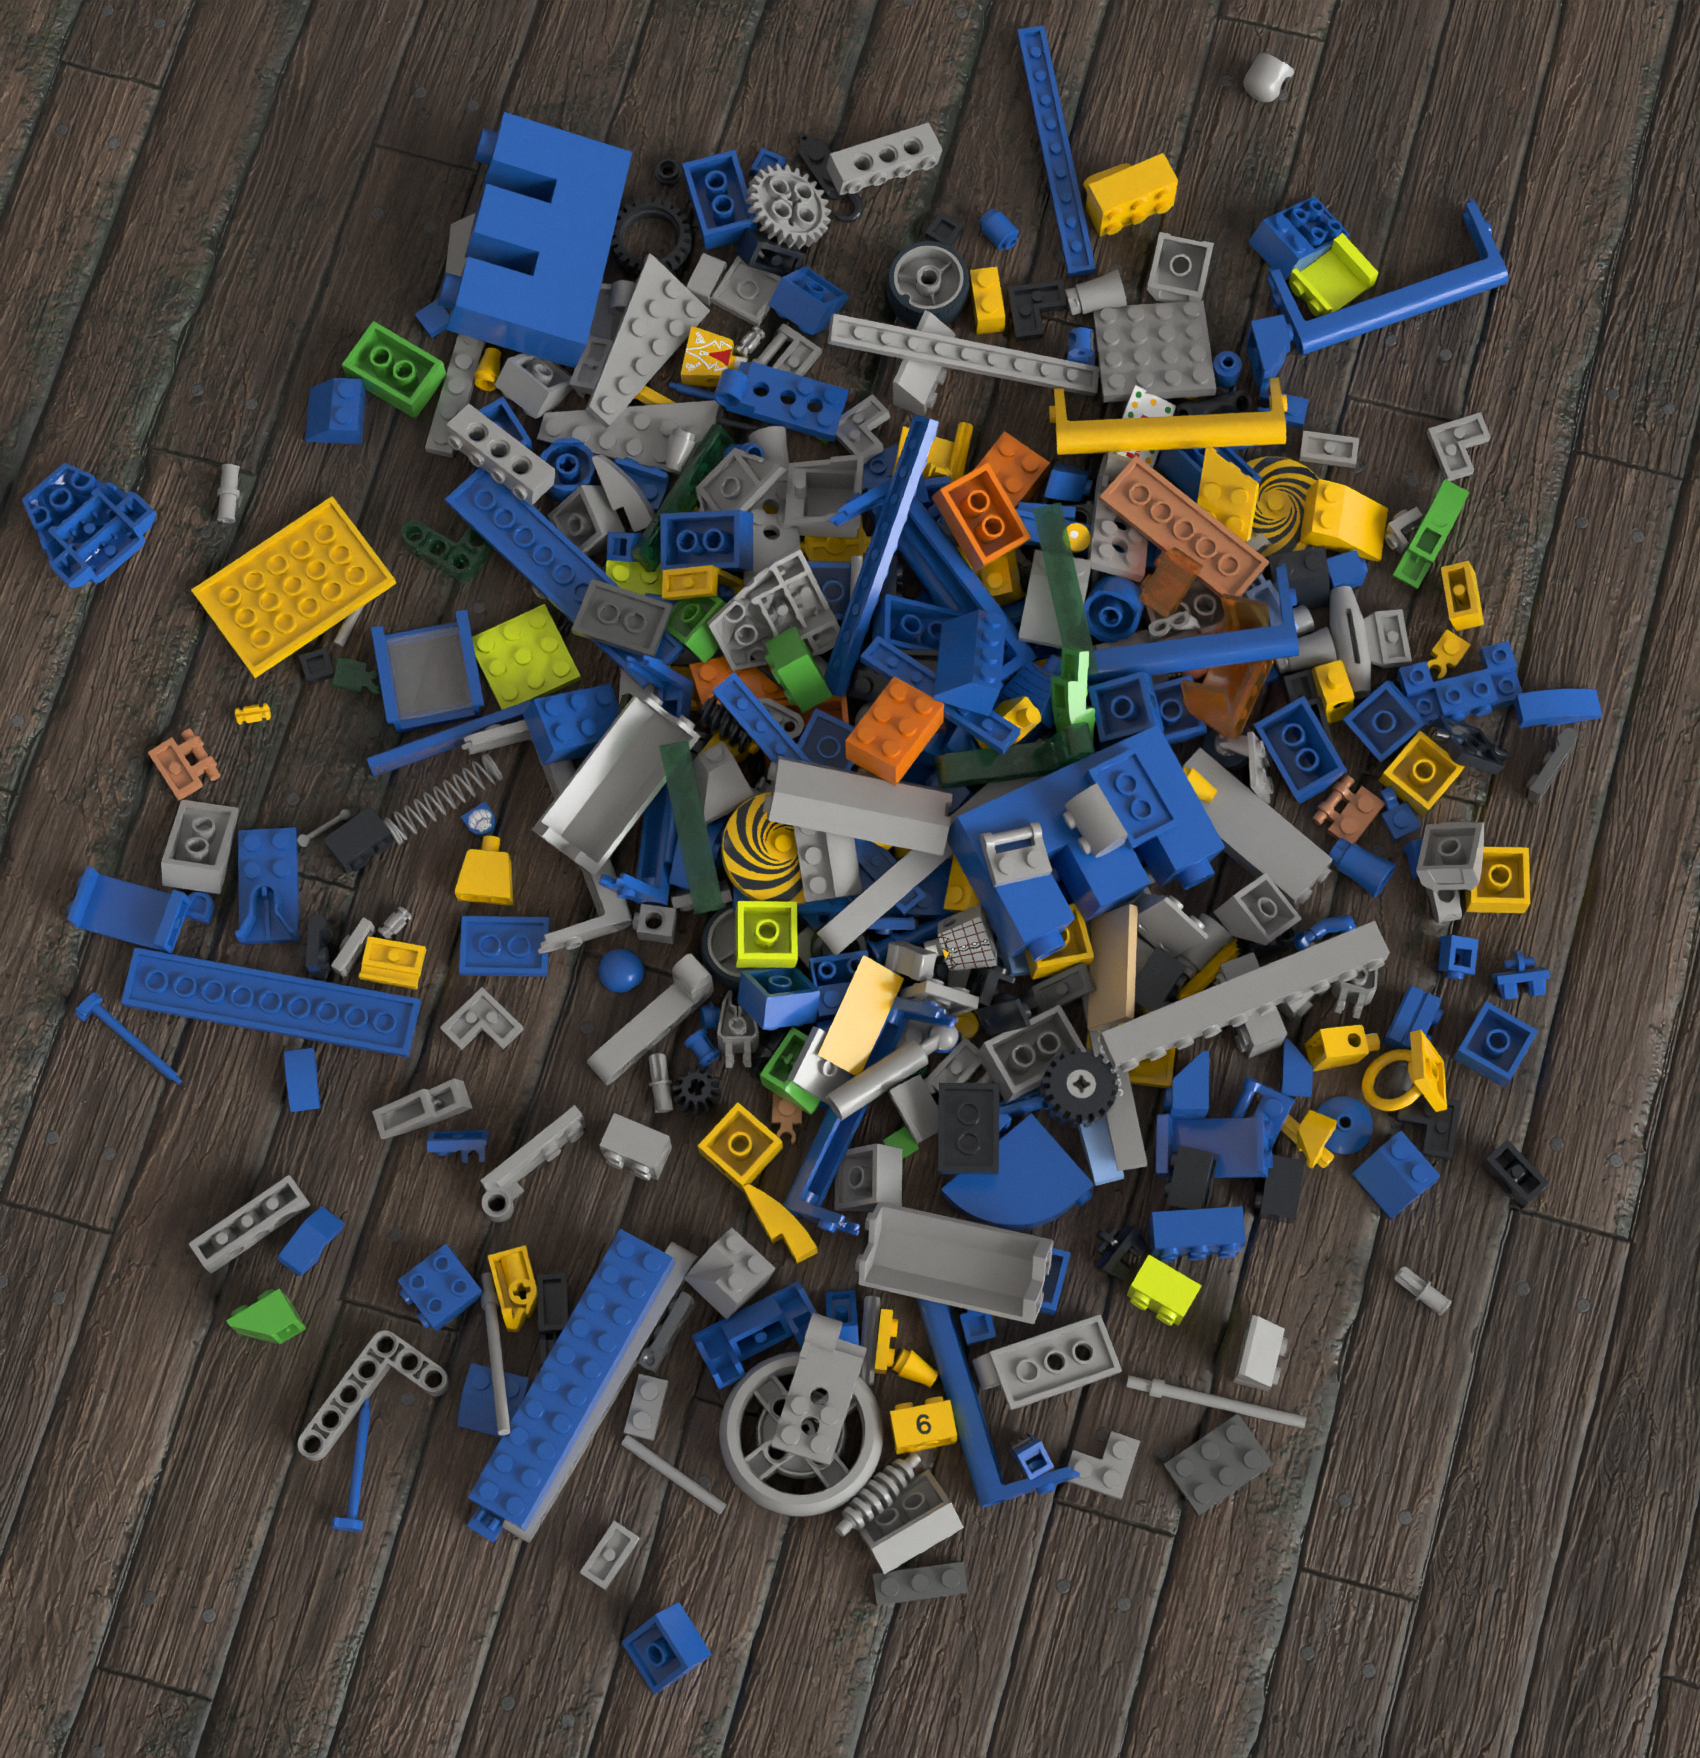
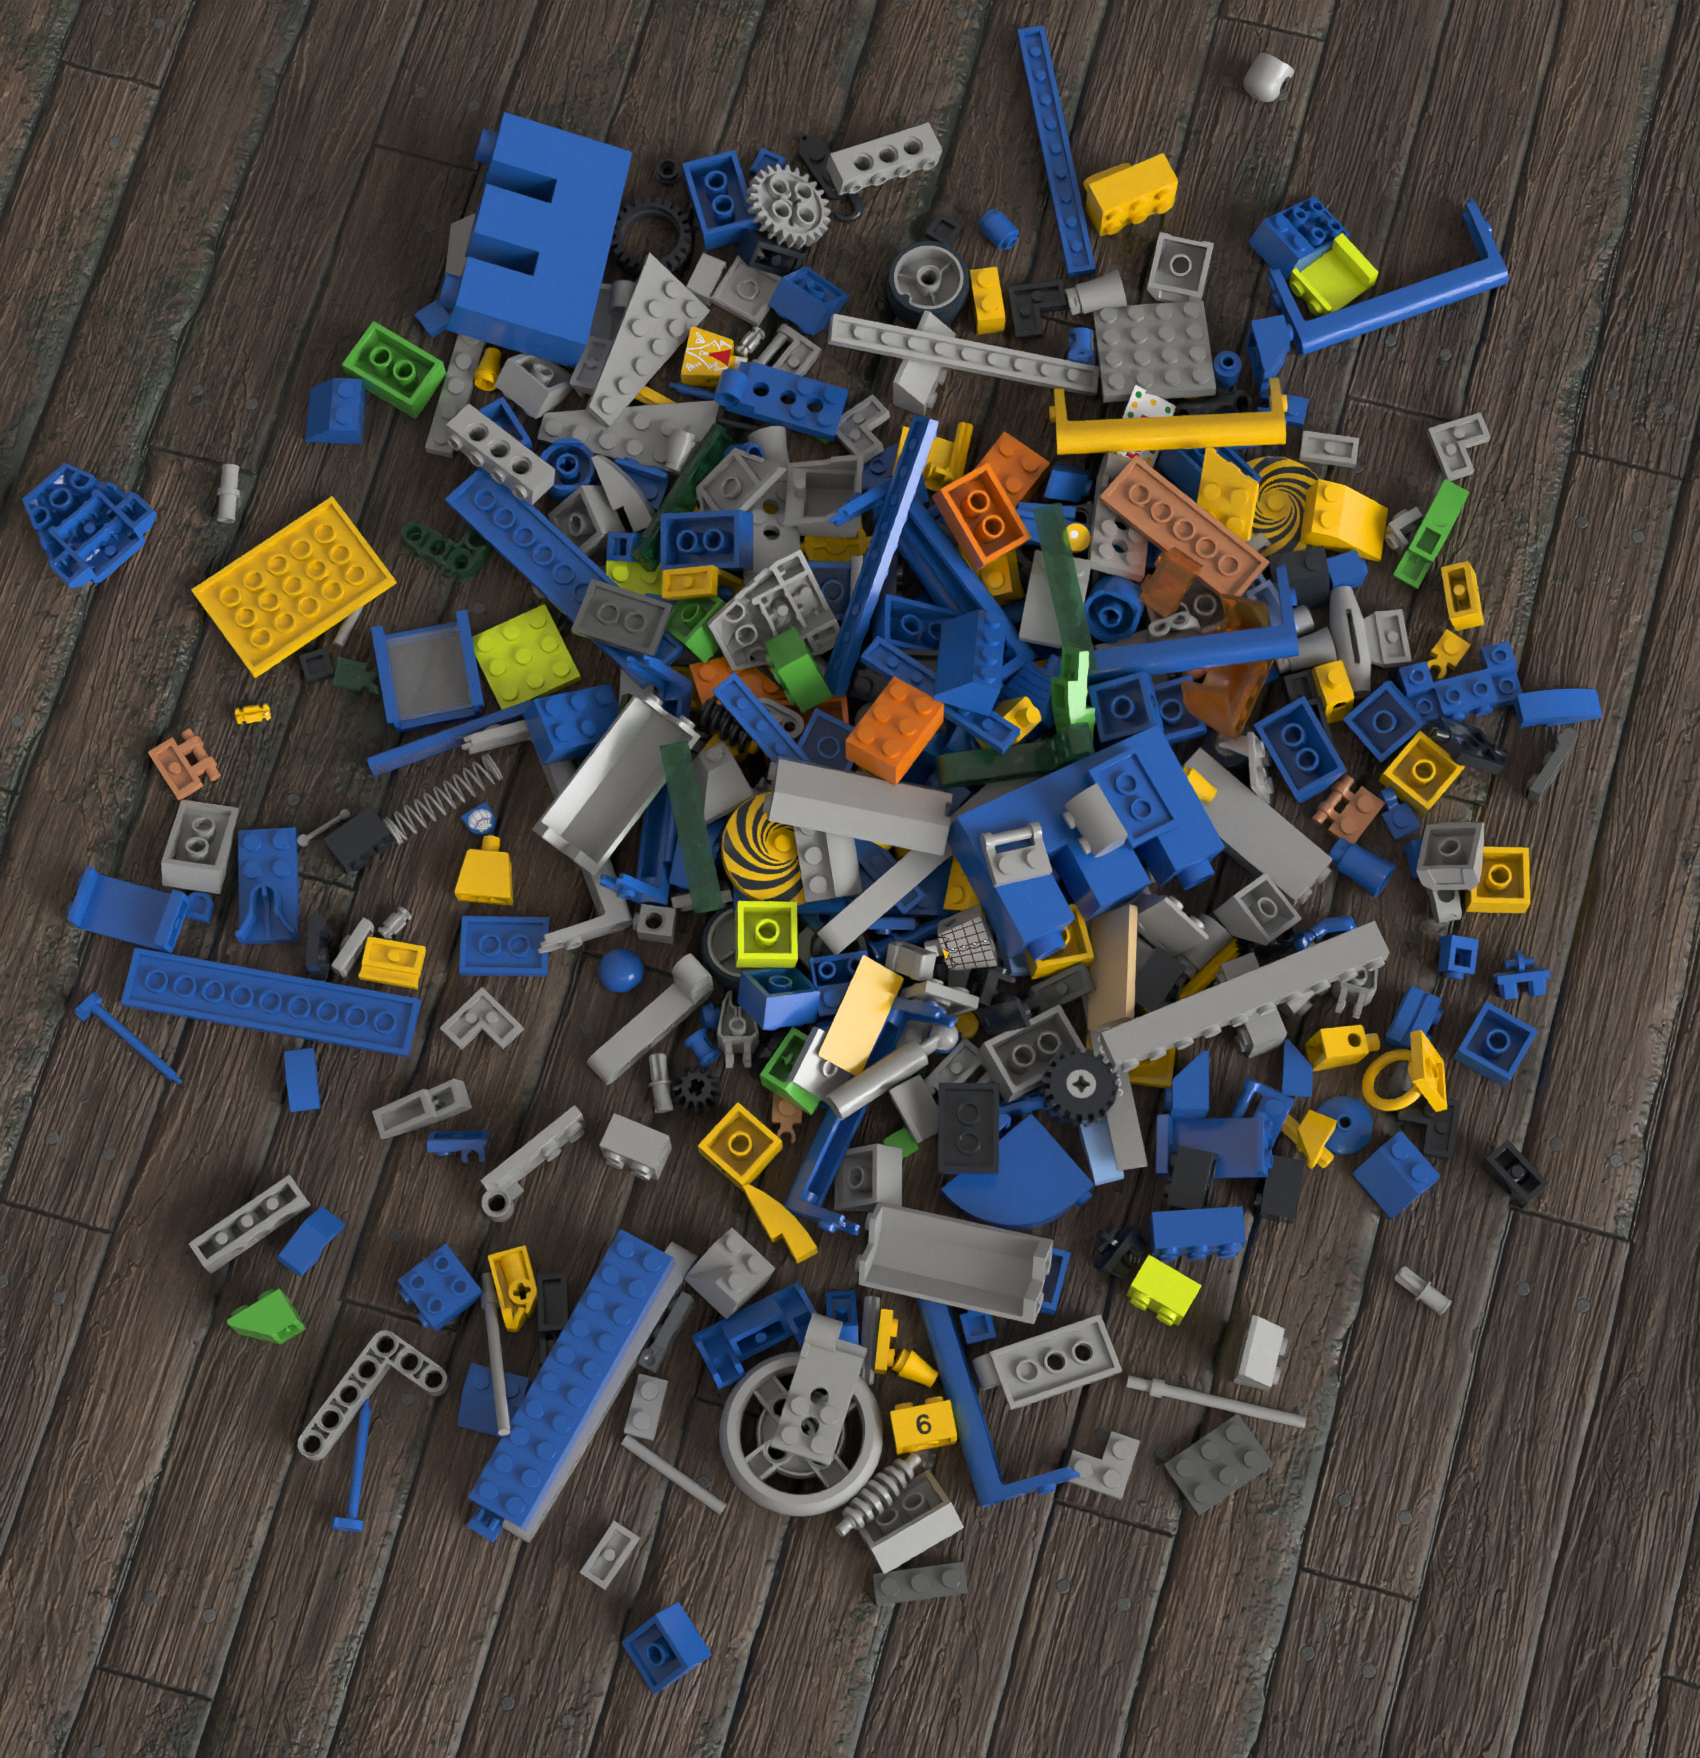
(934, 485): blue tile -> none
(1029, 1454): blue leg -> none

